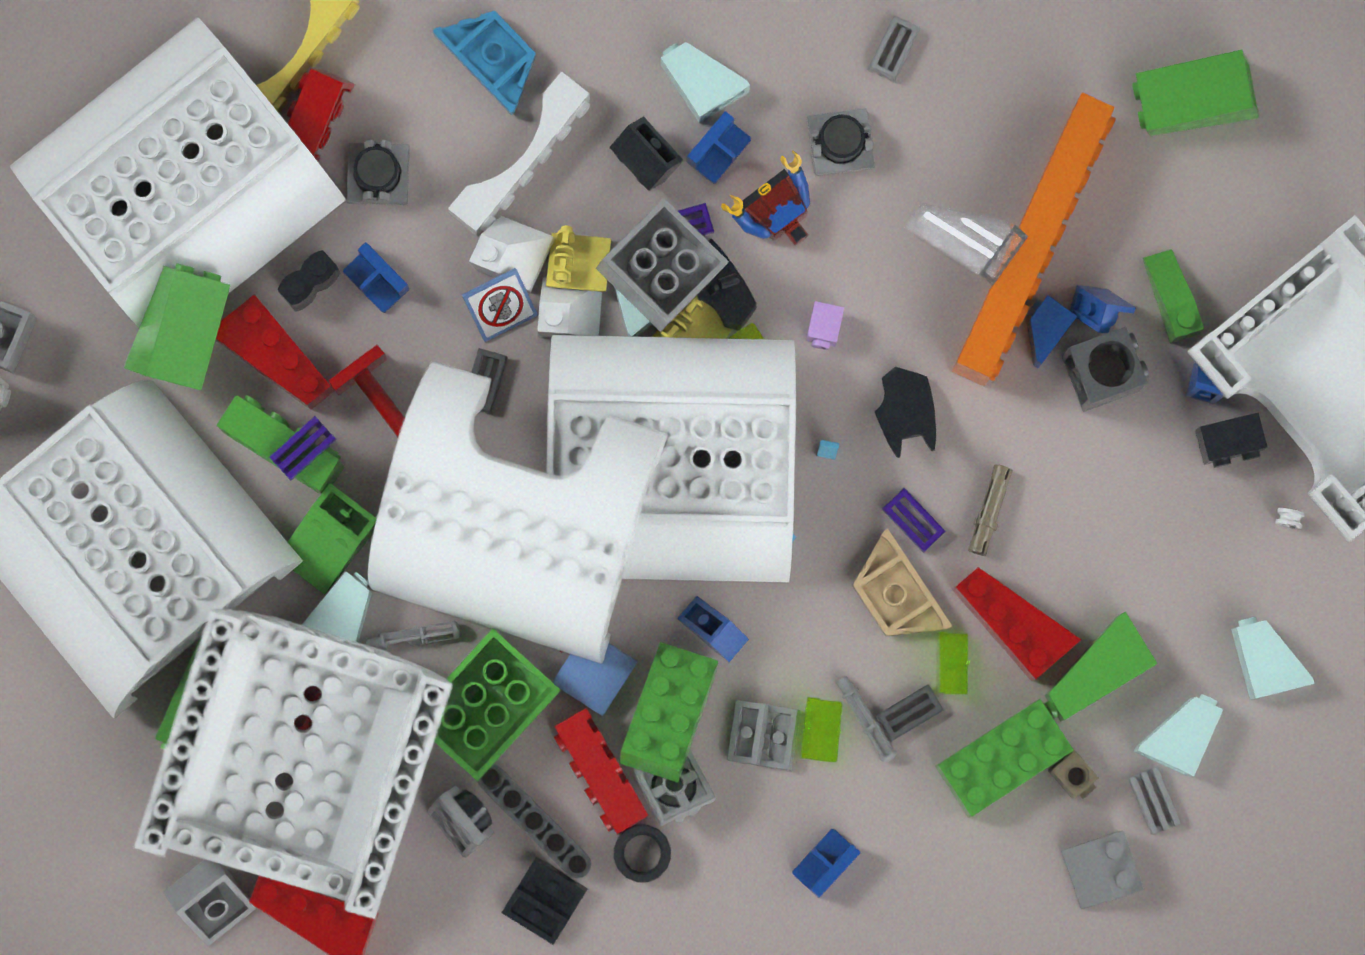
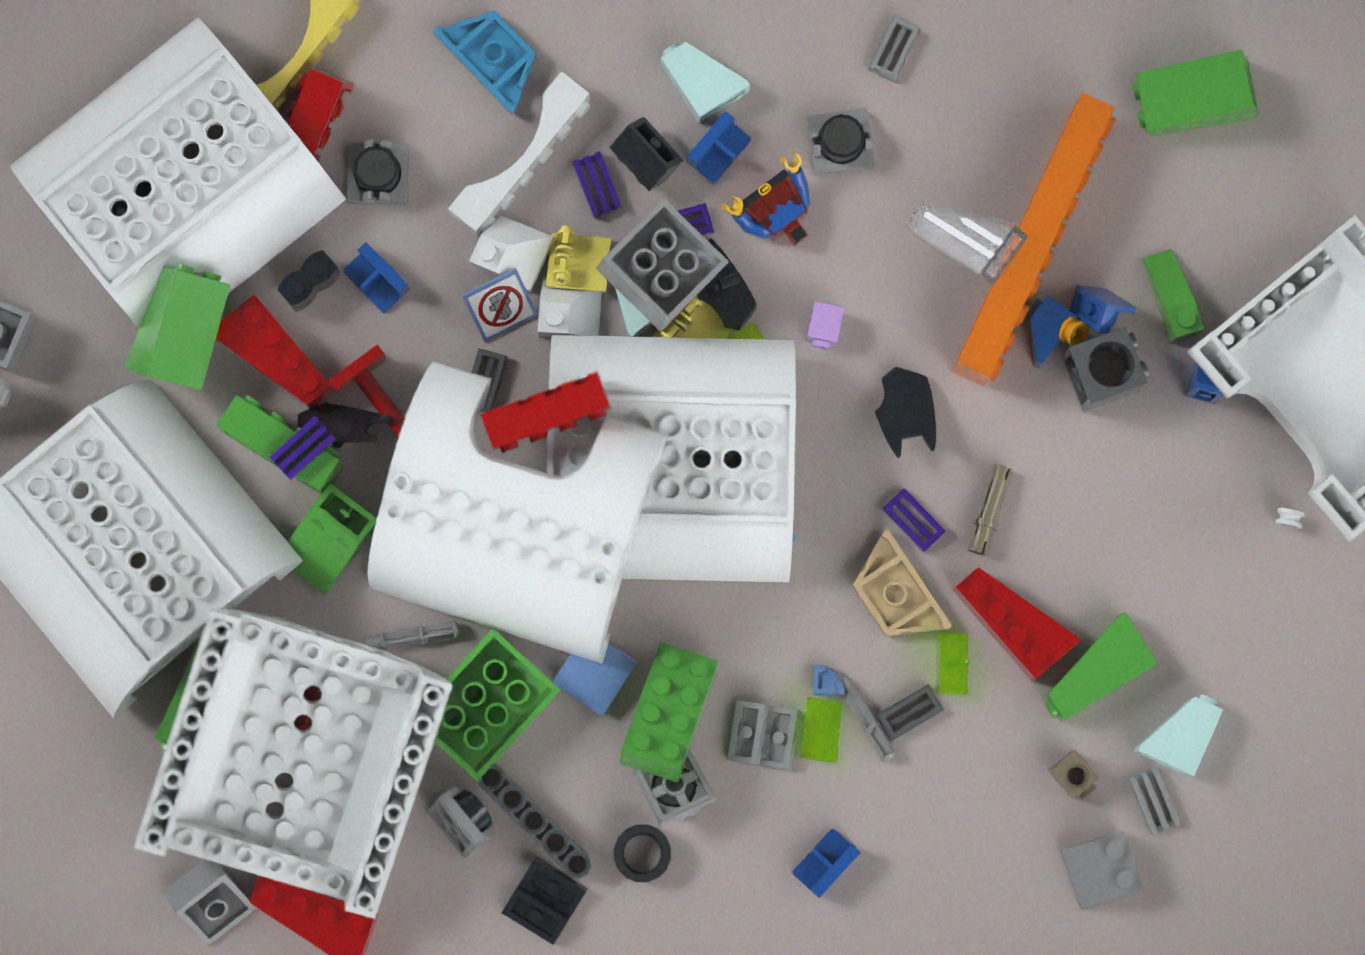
(343, 608): light aqua slope -> none
(344, 422): none -> black shield
(546, 411): none -> red wedge
(588, 160): none -> dark purple tile
(601, 771): red wedge -> none
(713, 628): blue slope -> none
(827, 449): medium azure piece -> none
(827, 681): none -> medium blue tile
(1004, 758): bright green brick -> none
(1073, 331): none -> light orange bush
(1231, 439): black brick -> none
(1267, 660): light aqua slope -> none

